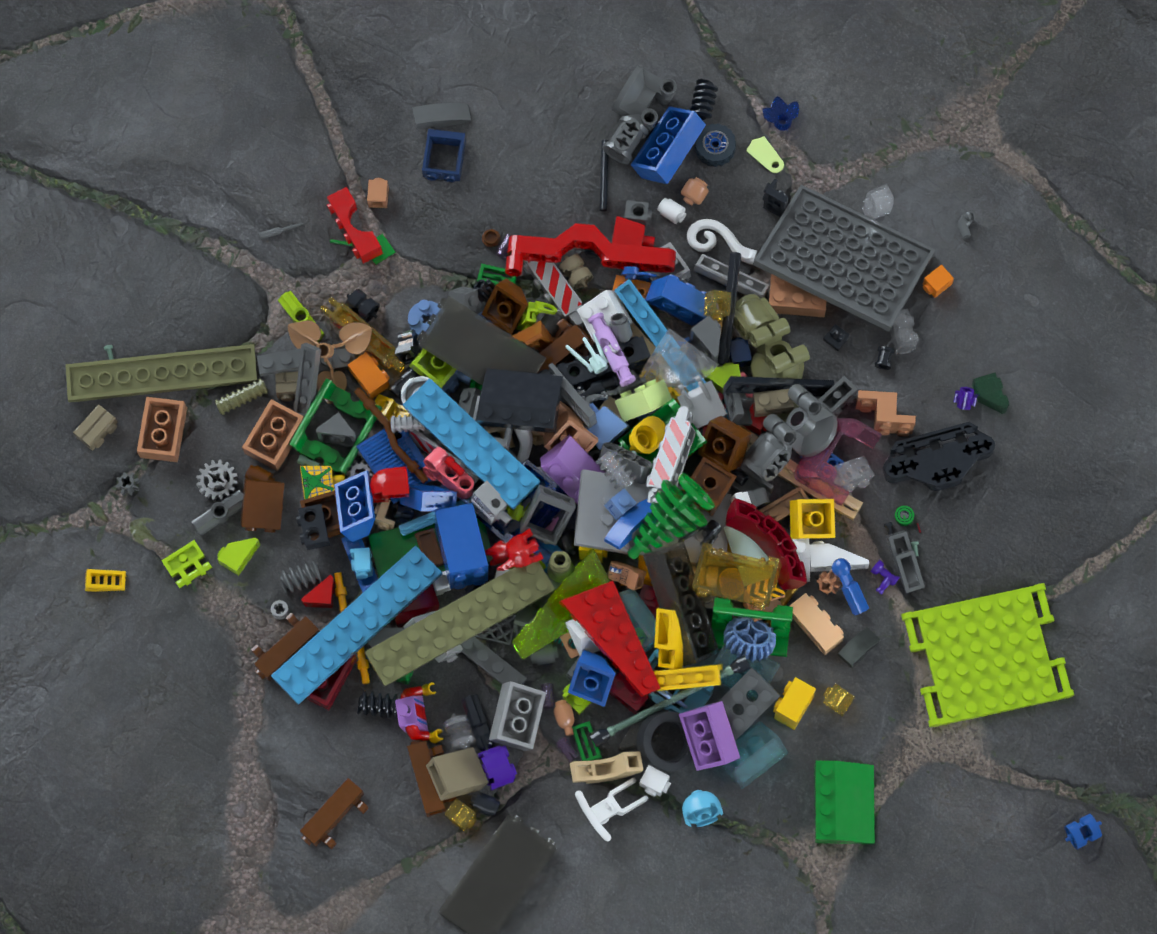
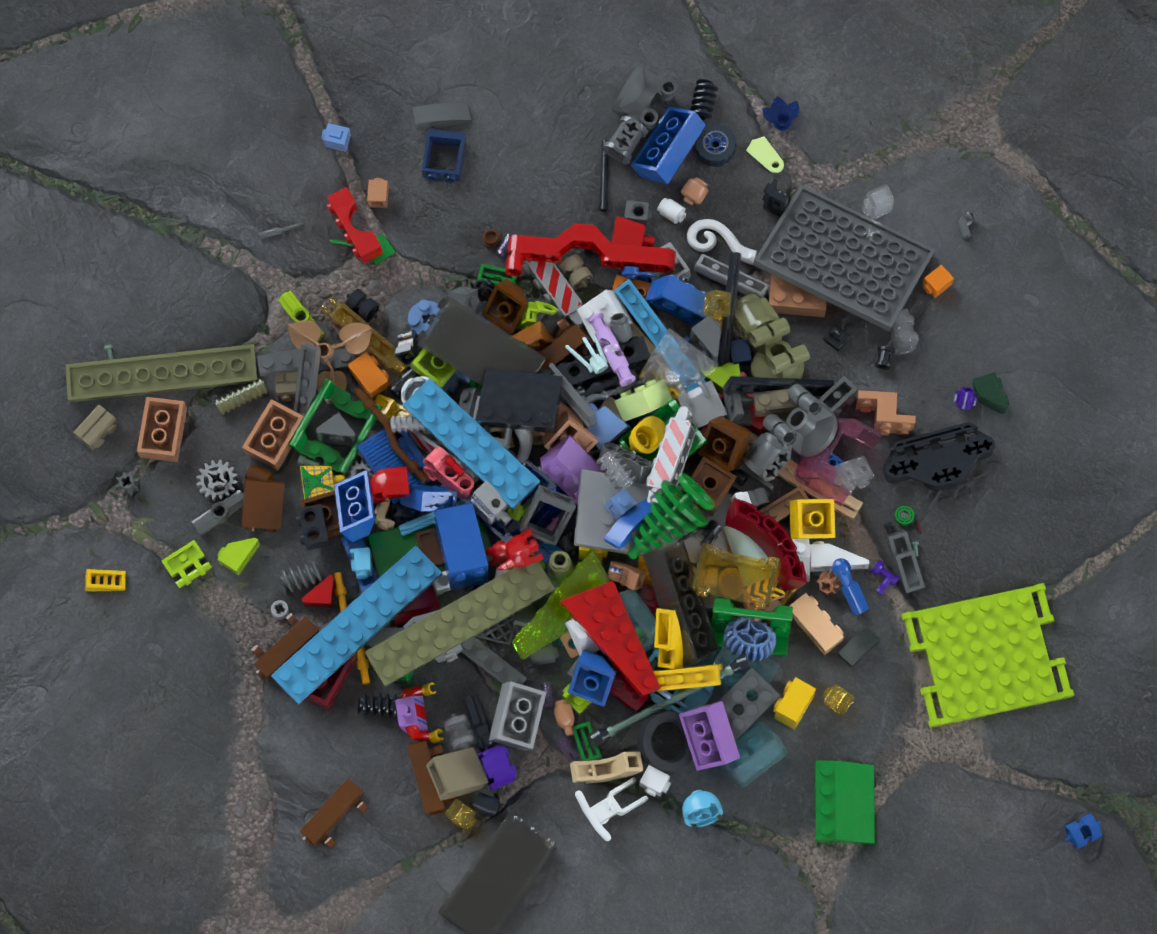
(336, 137): none -> medium blue brick

